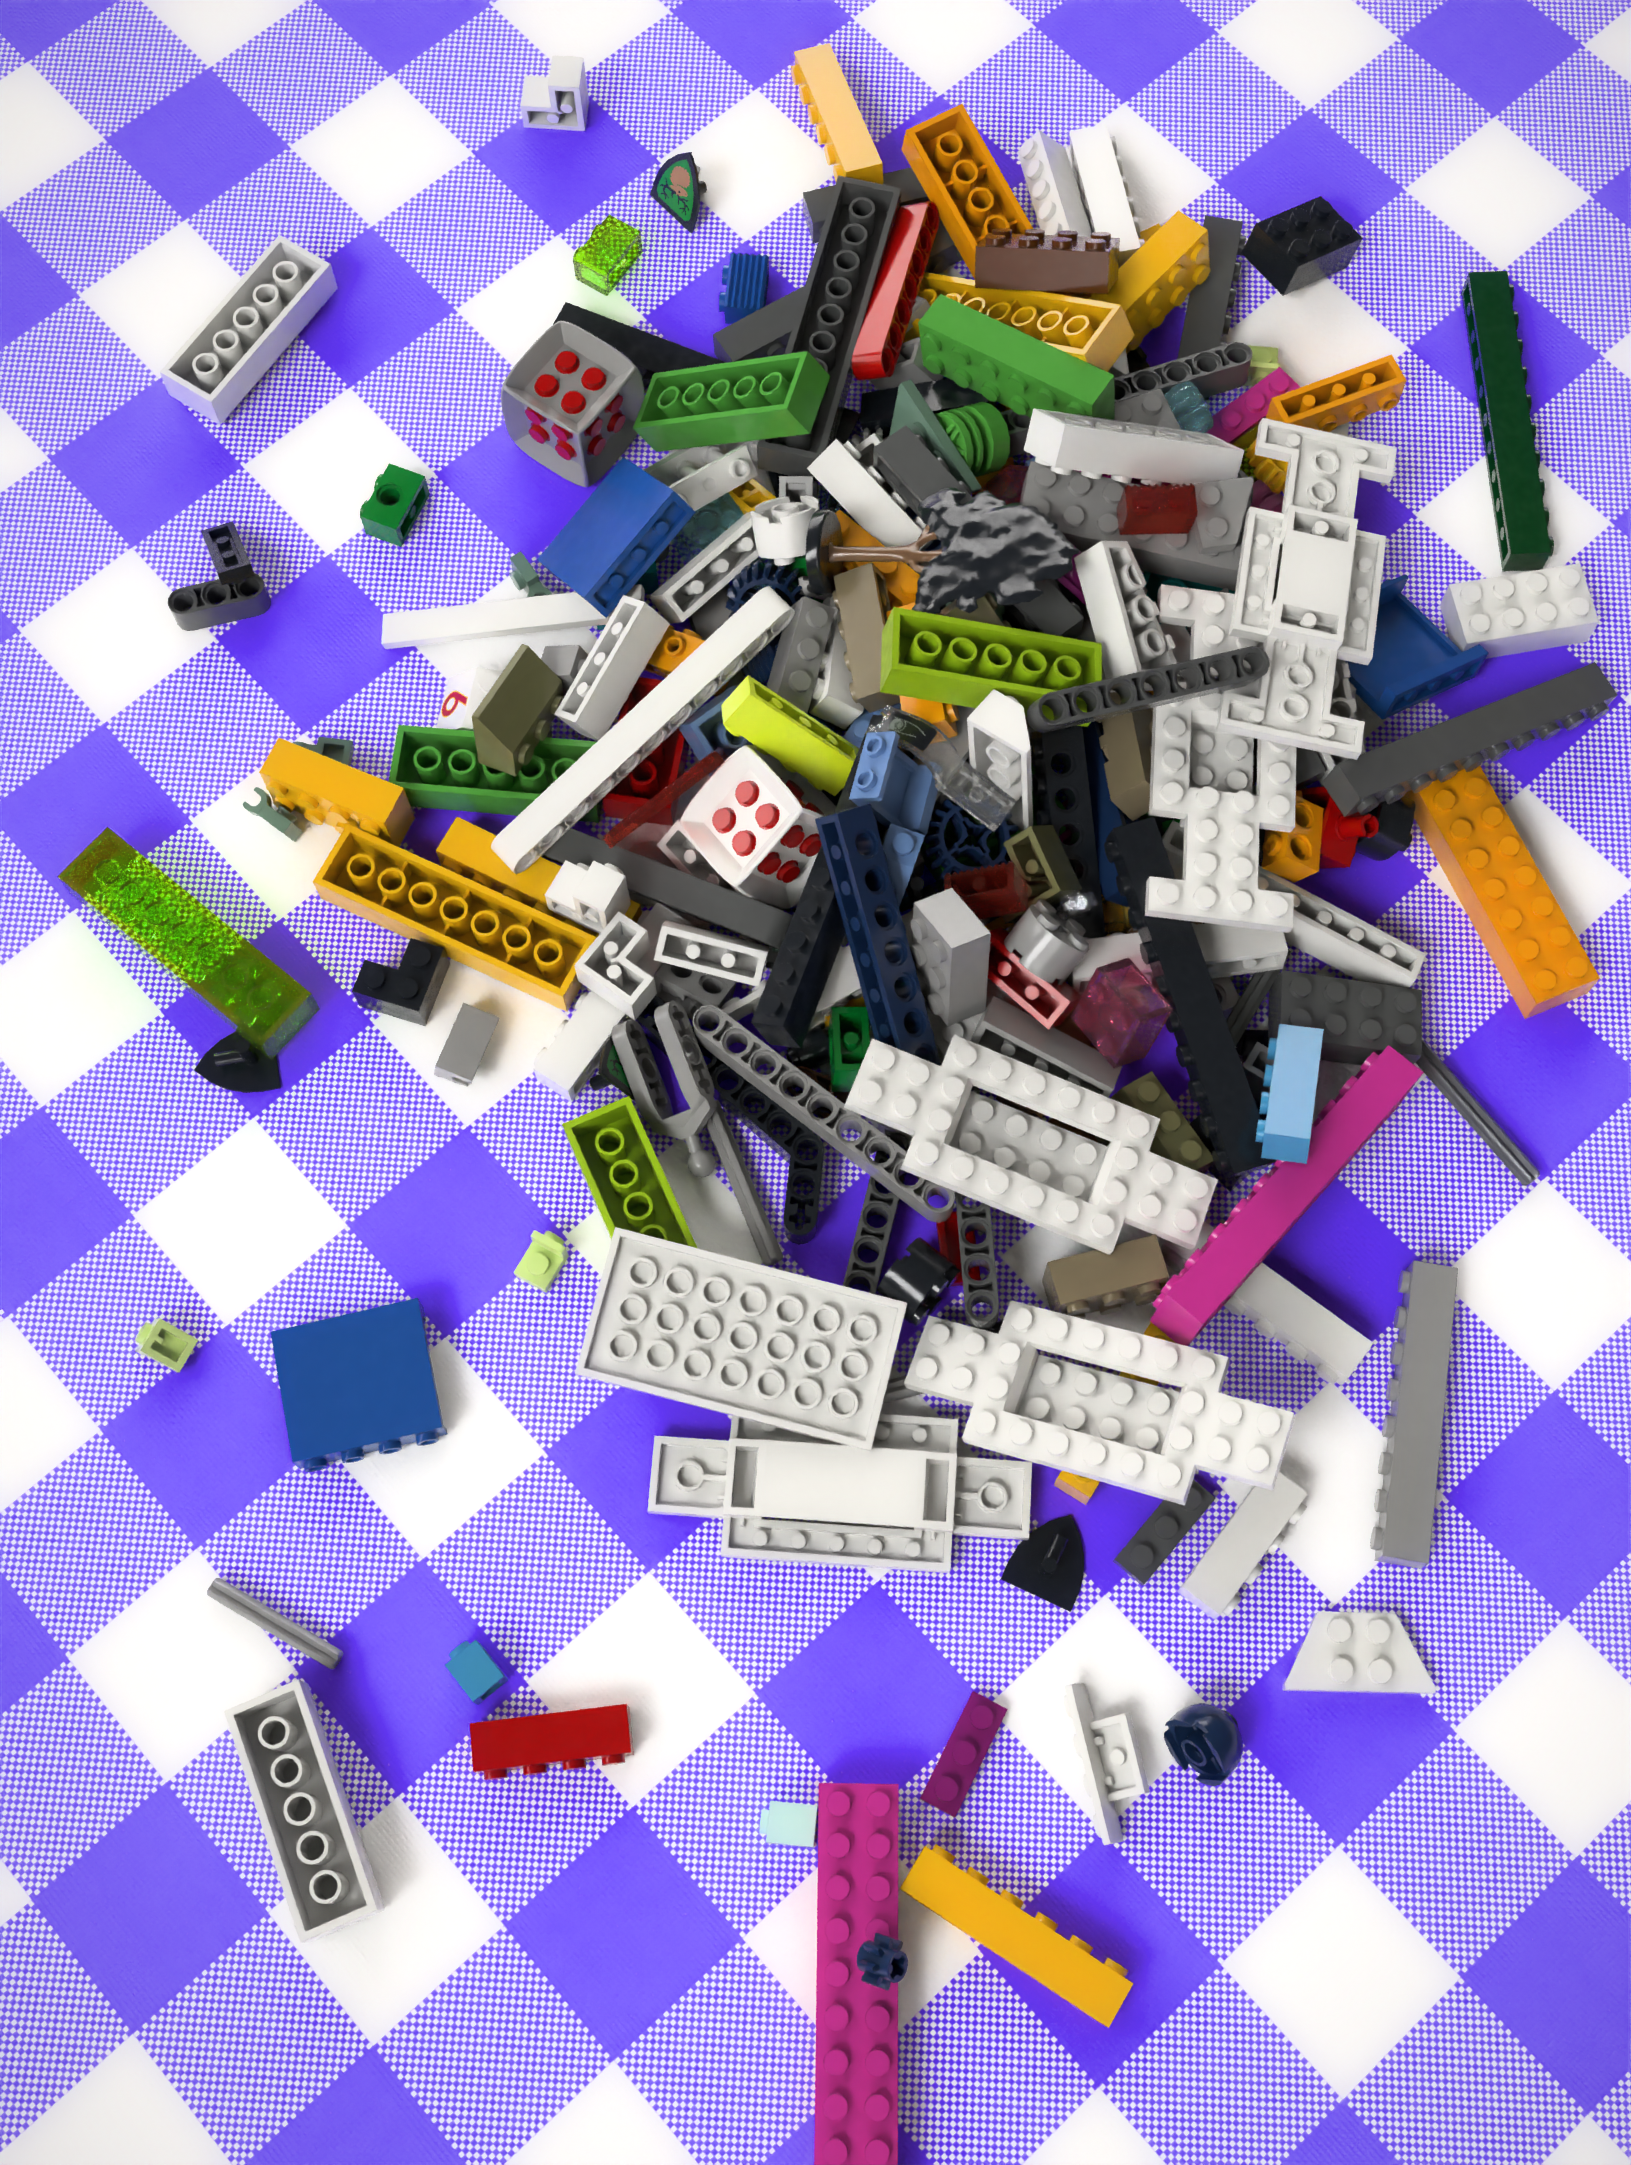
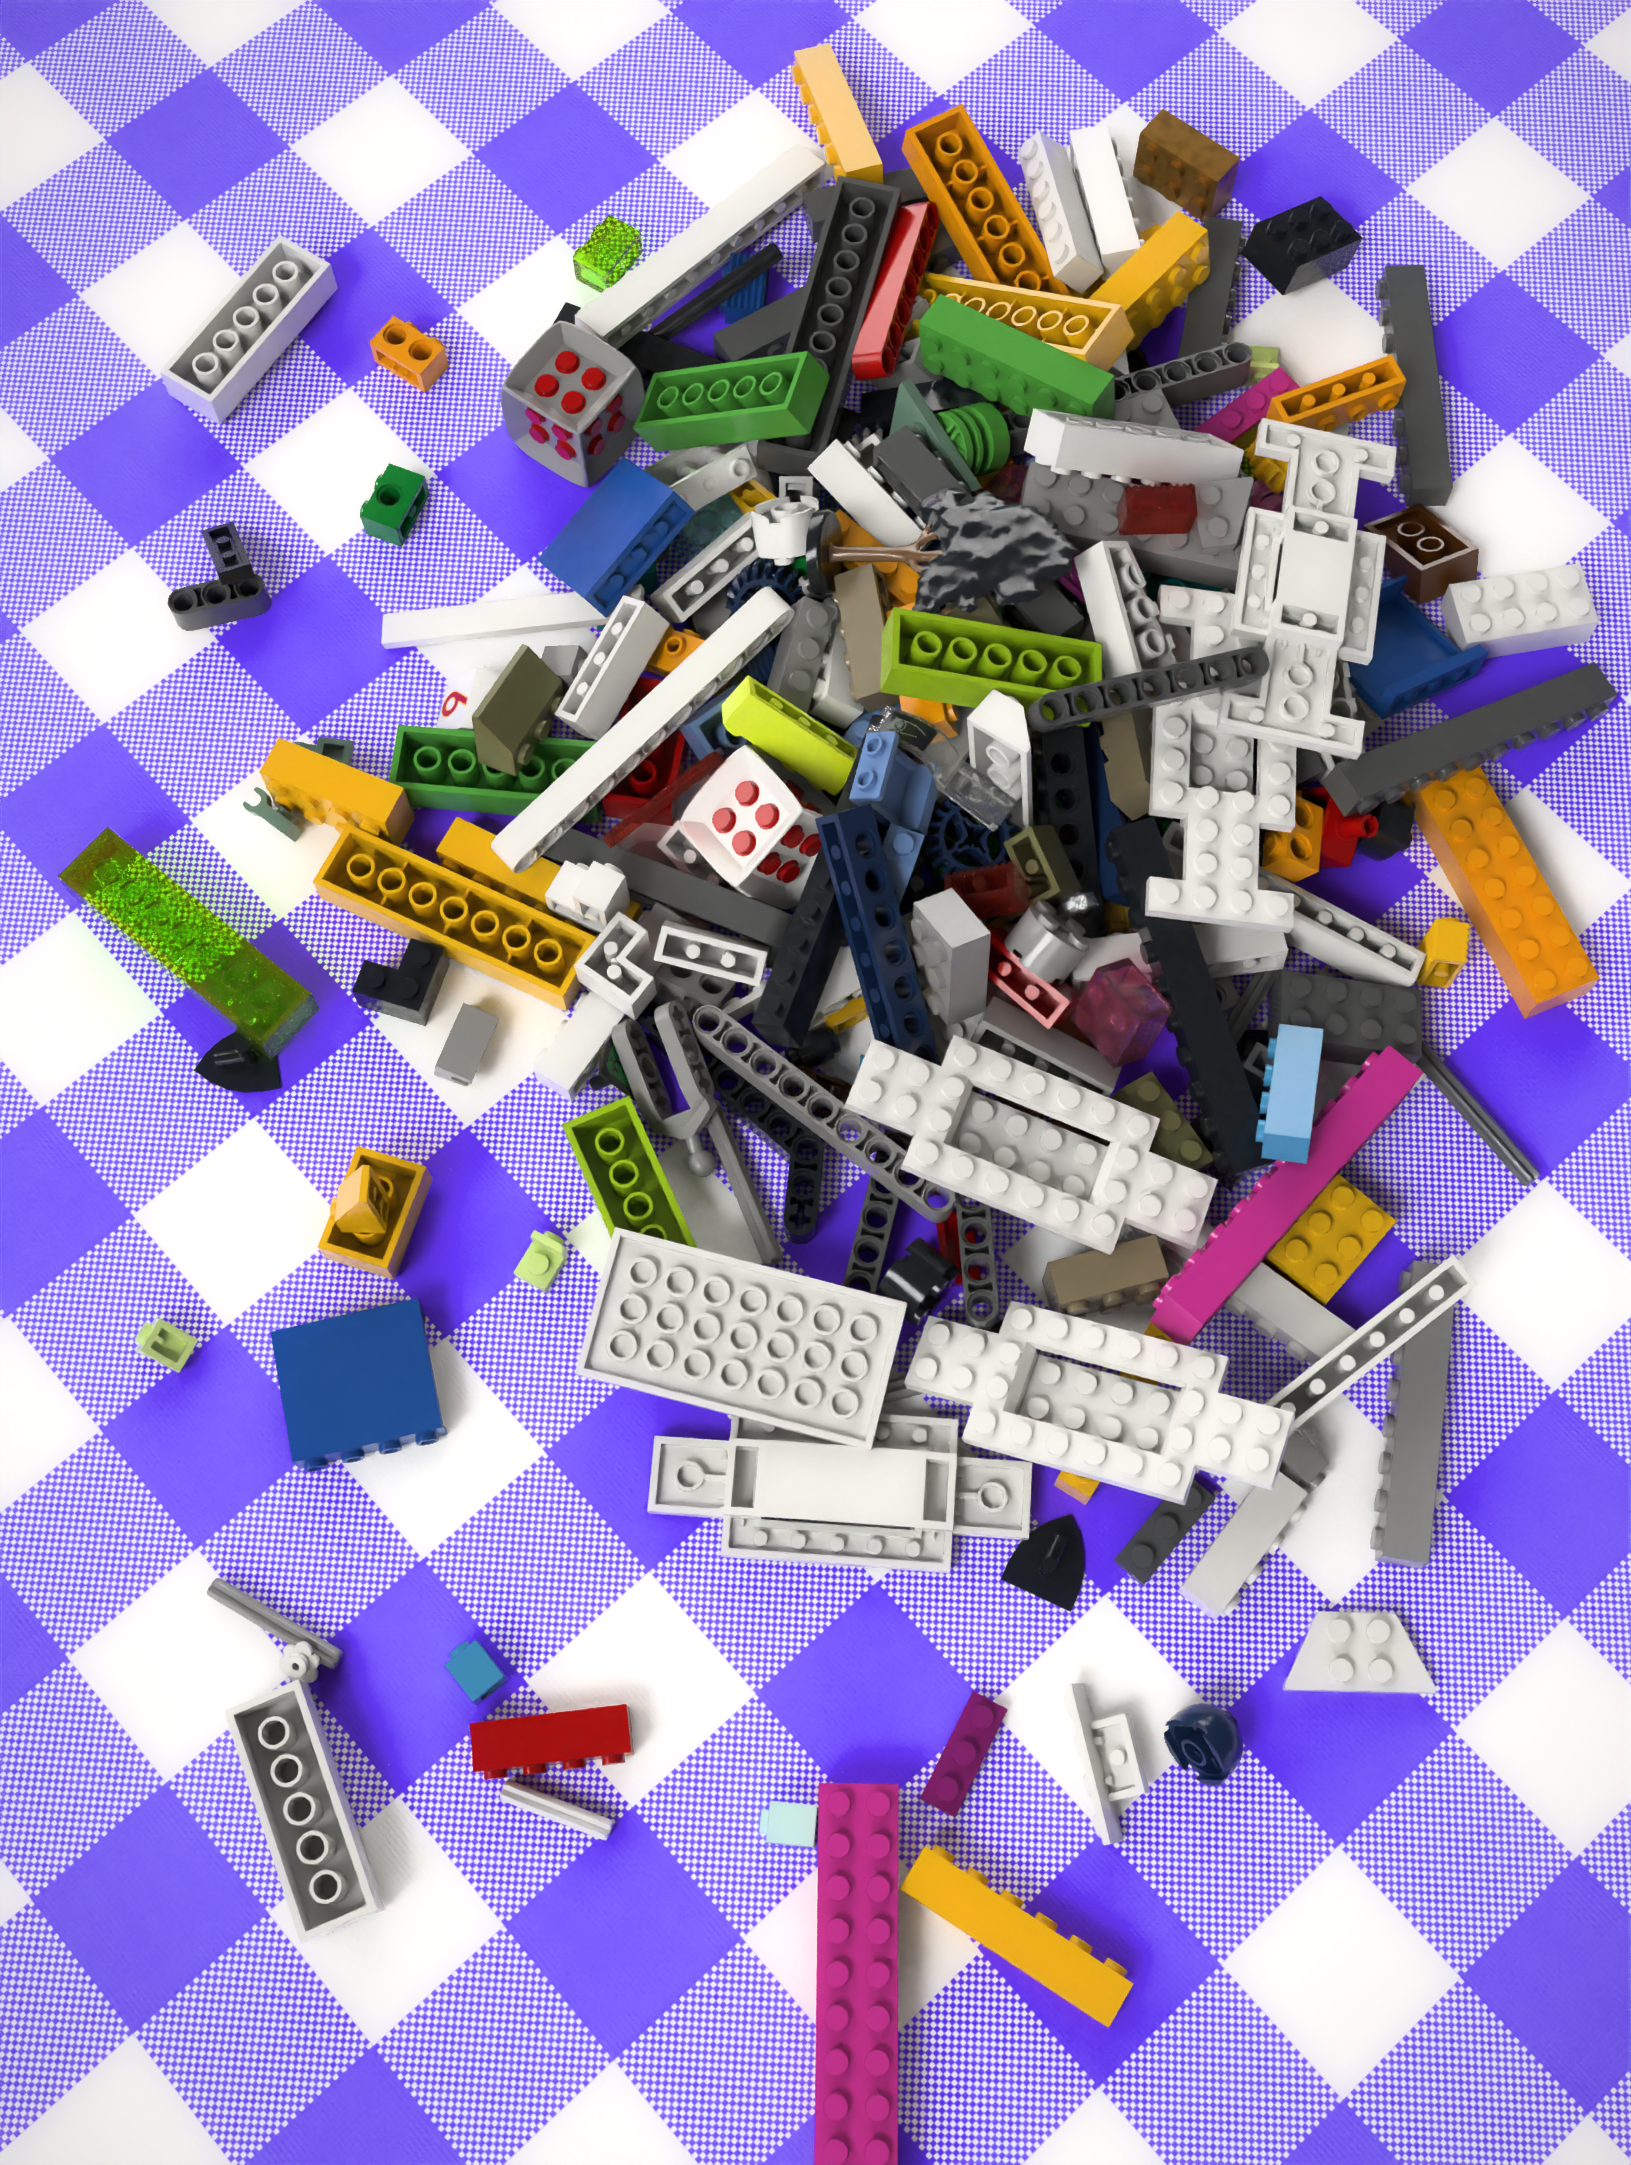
(300, 1662): none -> white plant
(361, 1203): none -> yellow slope
(381, 1252): none -> yellow brick
(409, 353): none -> light orange brick
(525, 577): sand green plate -> none
(556, 1810): none -> white axle
(557, 100): brick -> none
(679, 189): shield -> none
(702, 247): none -> white brick
(718, 292): none -> black axle
(847, 1045): green brick -> none
(882, 1961): dark blue gear -> none
(1047, 261): reddish brown brick -> none
(1185, 165): none -> pearl gold brick
(1189, 408): clear light blue gear -> none
(1303, 1463): none -> light grey brick
(1330, 1240): none -> yellow brick
(1374, 1341): none -> white brick
(1419, 414): none -> dark grey brick
(1425, 551): none -> reddish brown slope
(1445, 952): none -> yellow brick
(1506, 422): dark green brick -> none

